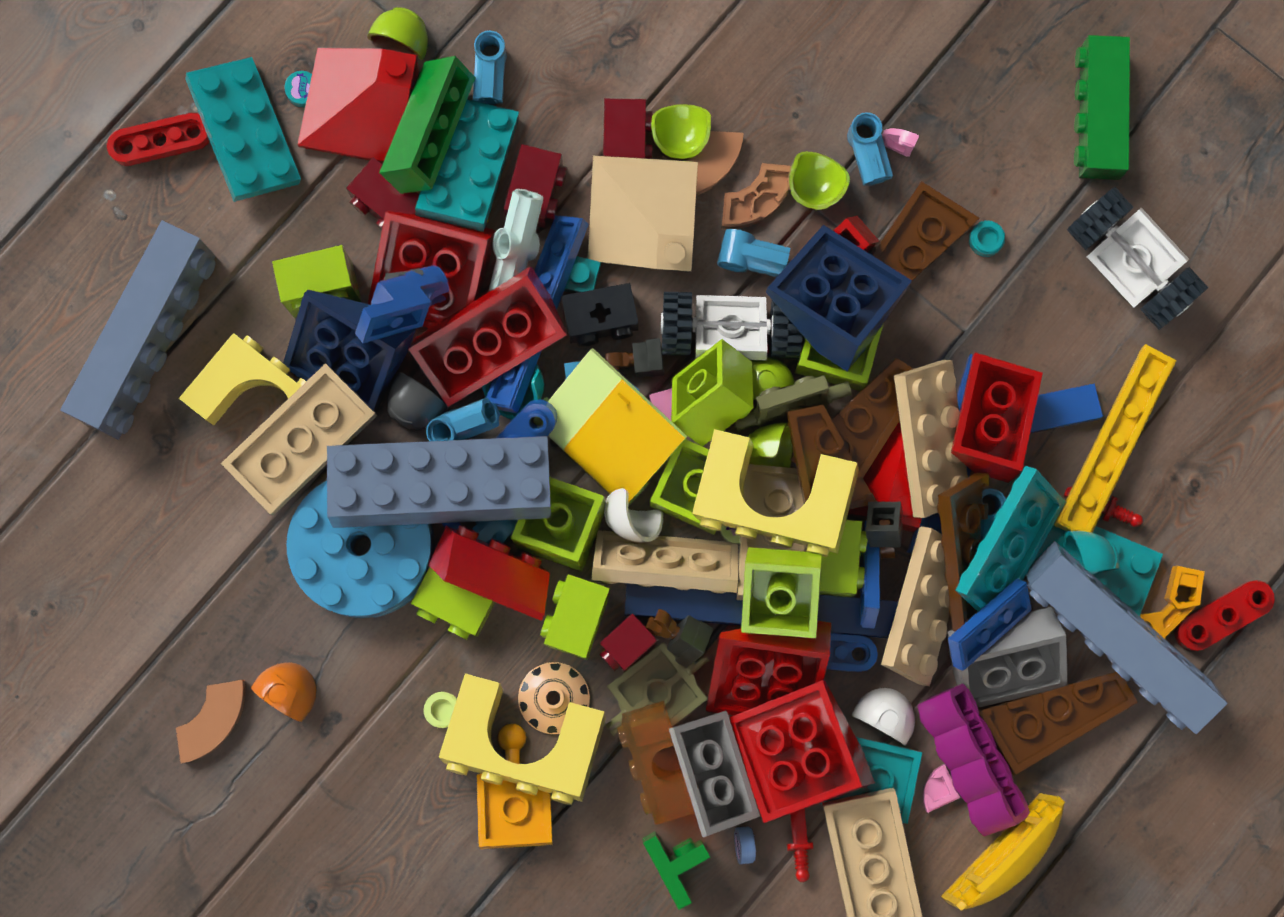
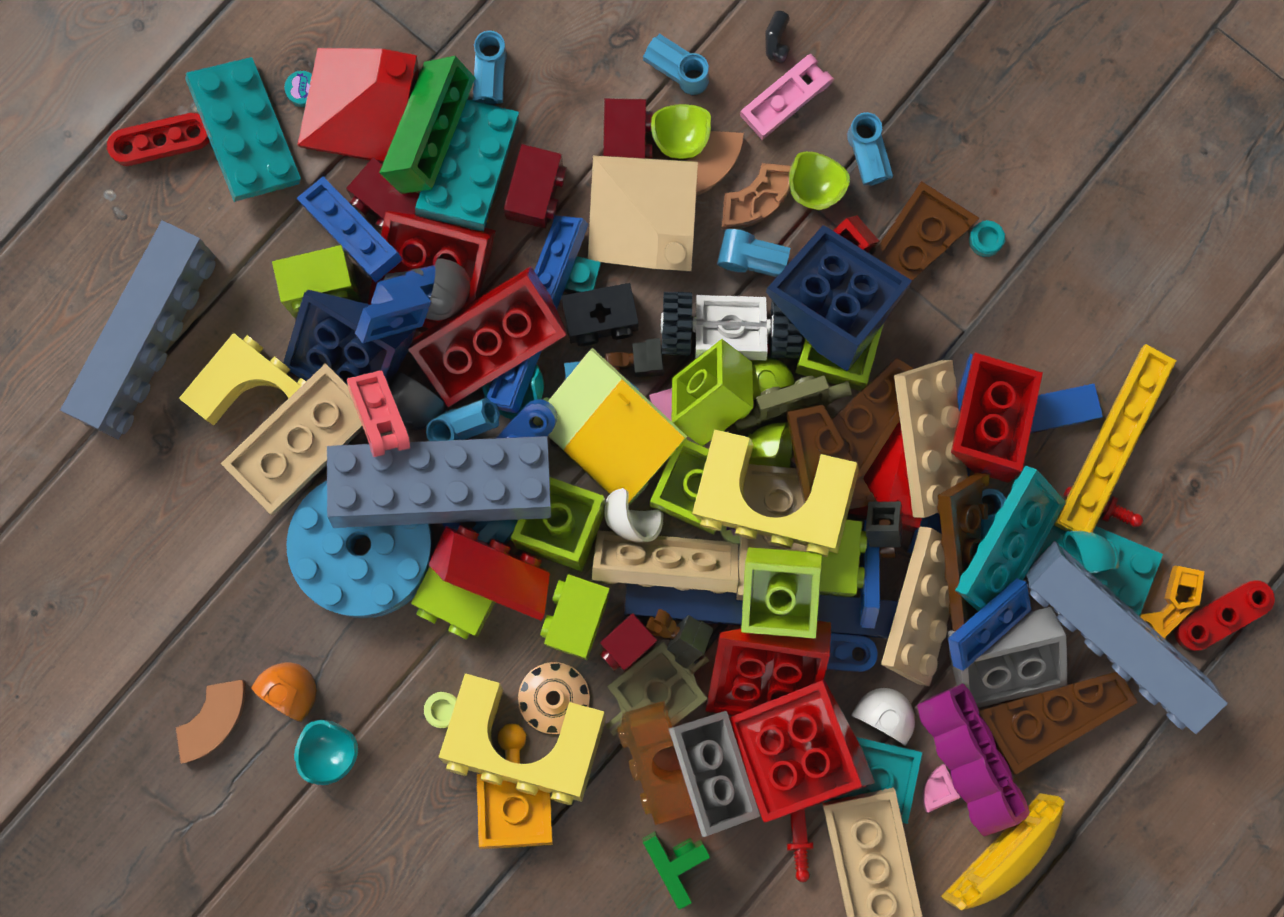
(325, 752): none -> teal helmet
(349, 229): none -> blue plate
(378, 413): none -> coral plate
(403, 27): lime helmet -> none
(449, 291): none -> dark grey helmet
(517, 240): light aqua piece -> none
(676, 62): none -> dark azure piece
(744, 845): medium blue tile -> none
(773, 35): none -> black arm
(785, 97): none -> bright pink plate
(900, 140): bright pink tile -> none
(1103, 107): green brick -> none
(1137, 258): plate -> none

